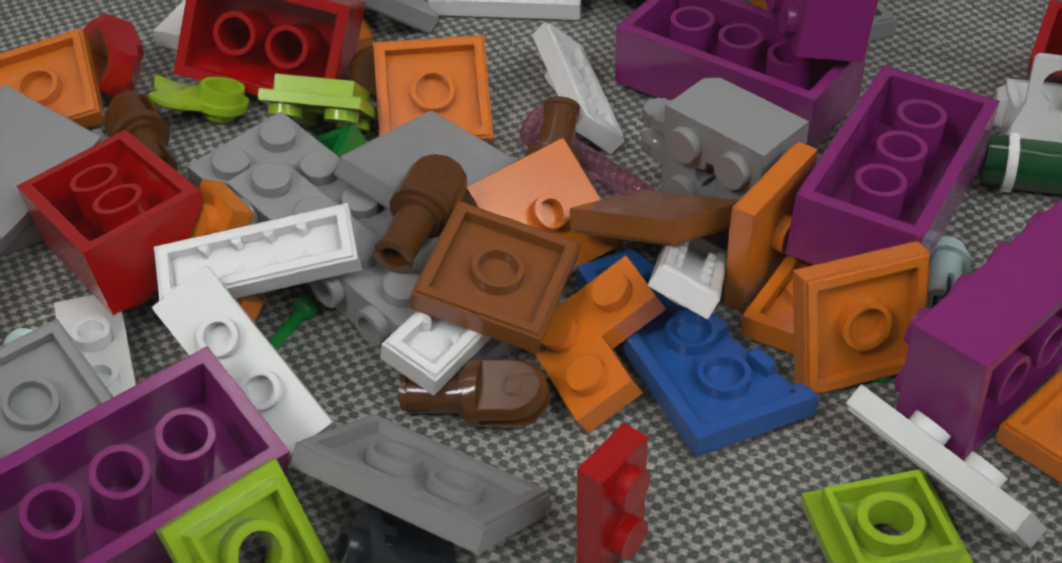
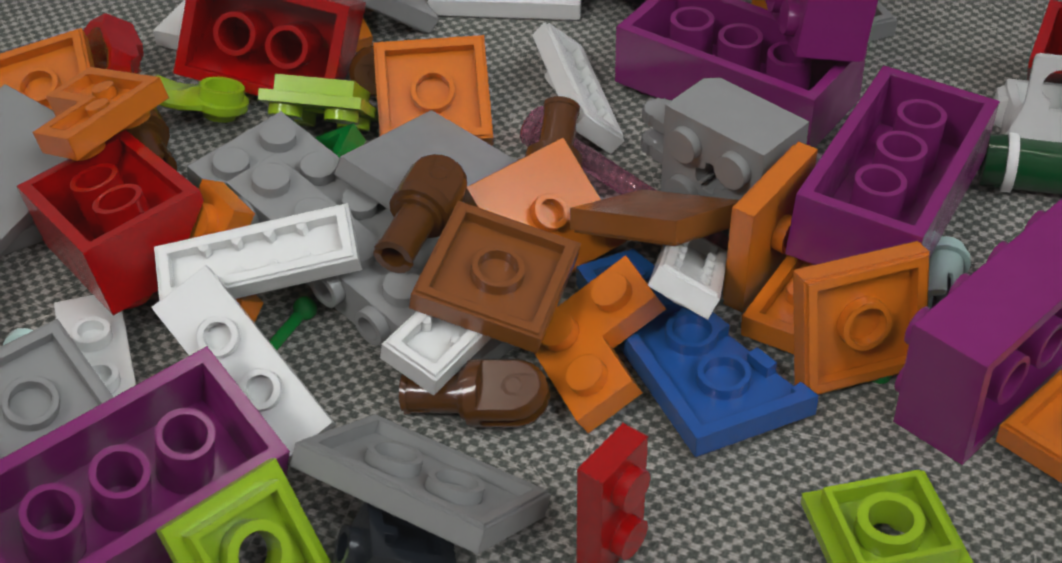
(95, 109): none -> orange plate
(970, 480): white plate -> none

